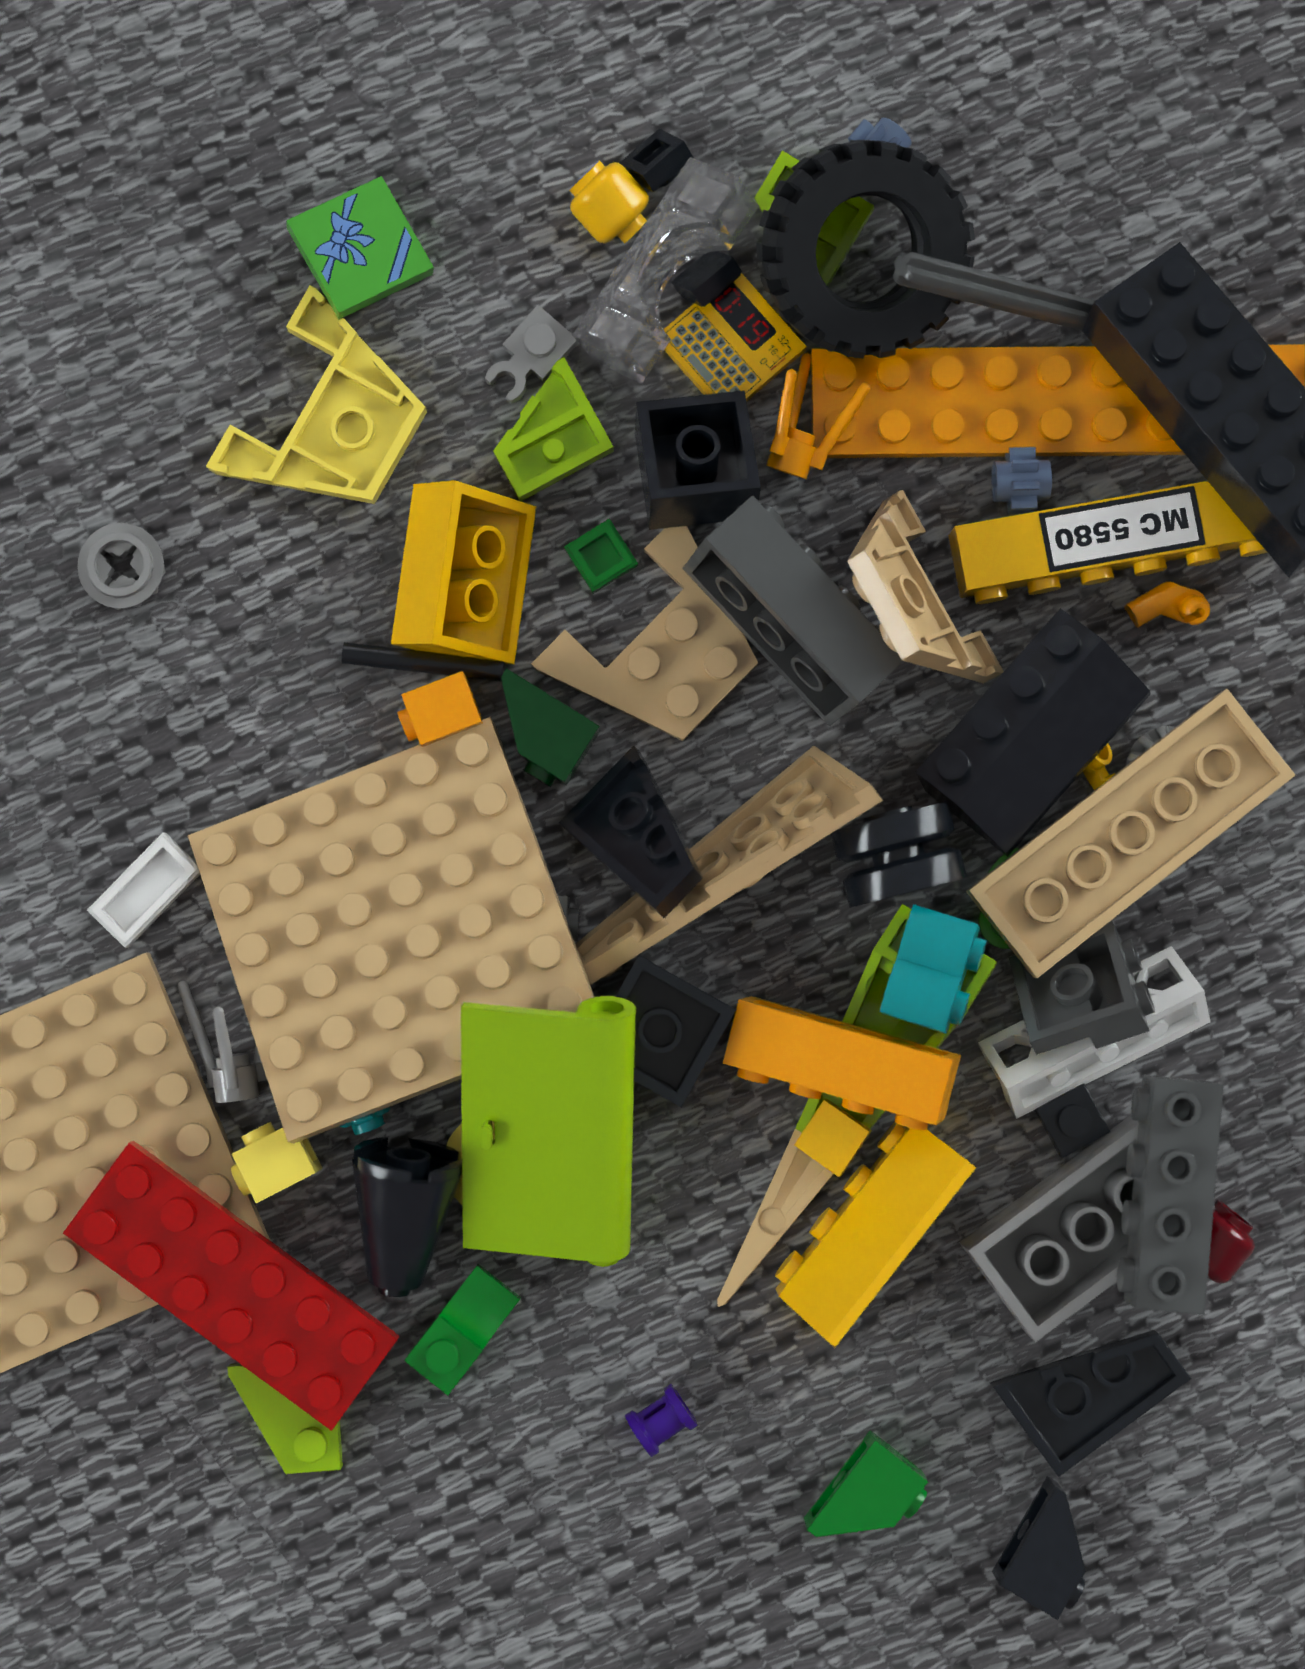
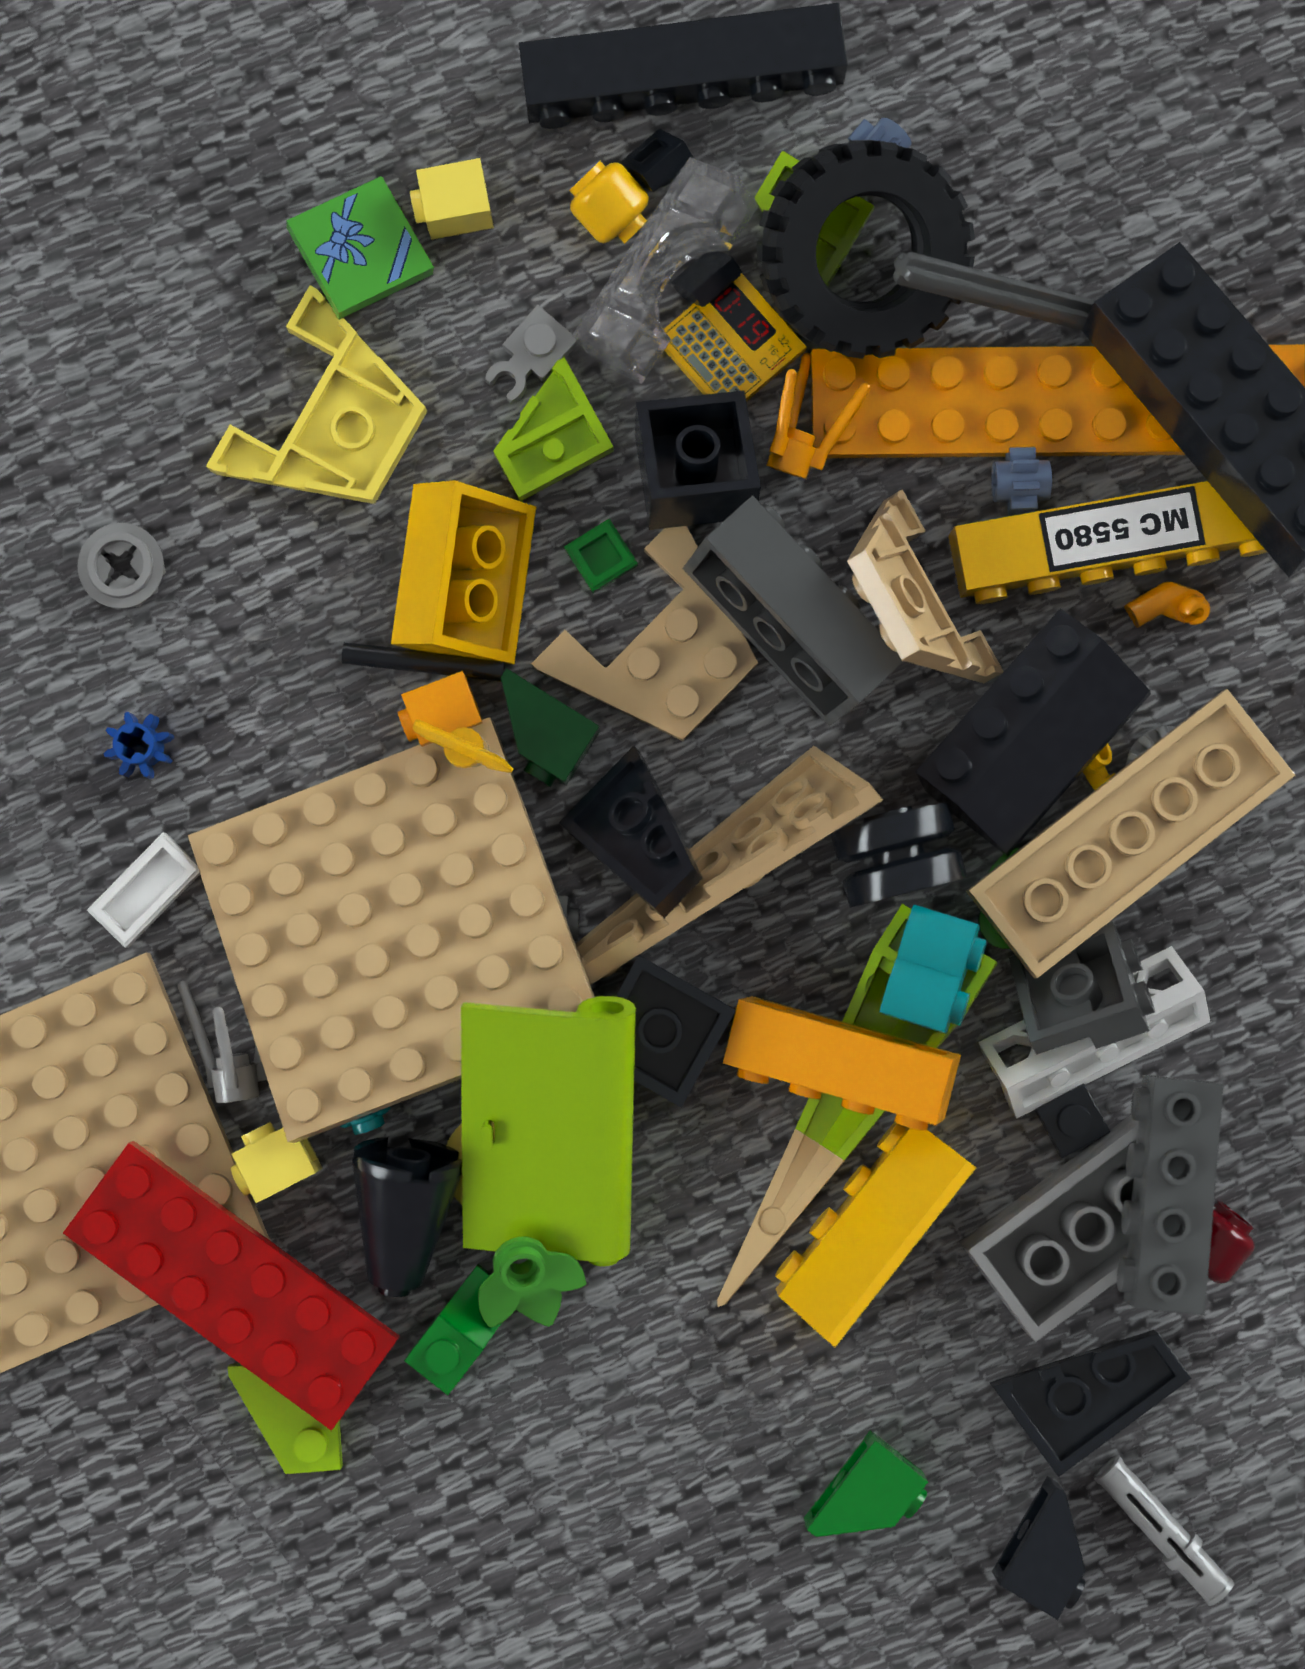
(127, 754): none -> blue gear
(452, 199): none -> light yellow brick
(462, 747): none -> yellow piece
(528, 1287): none -> bright green plate
(661, 1420): dark purple bush -> none
(684, 65): none -> black brick
(832, 1137): yellow tile -> none
(1206, 1576): none -> light grey pin

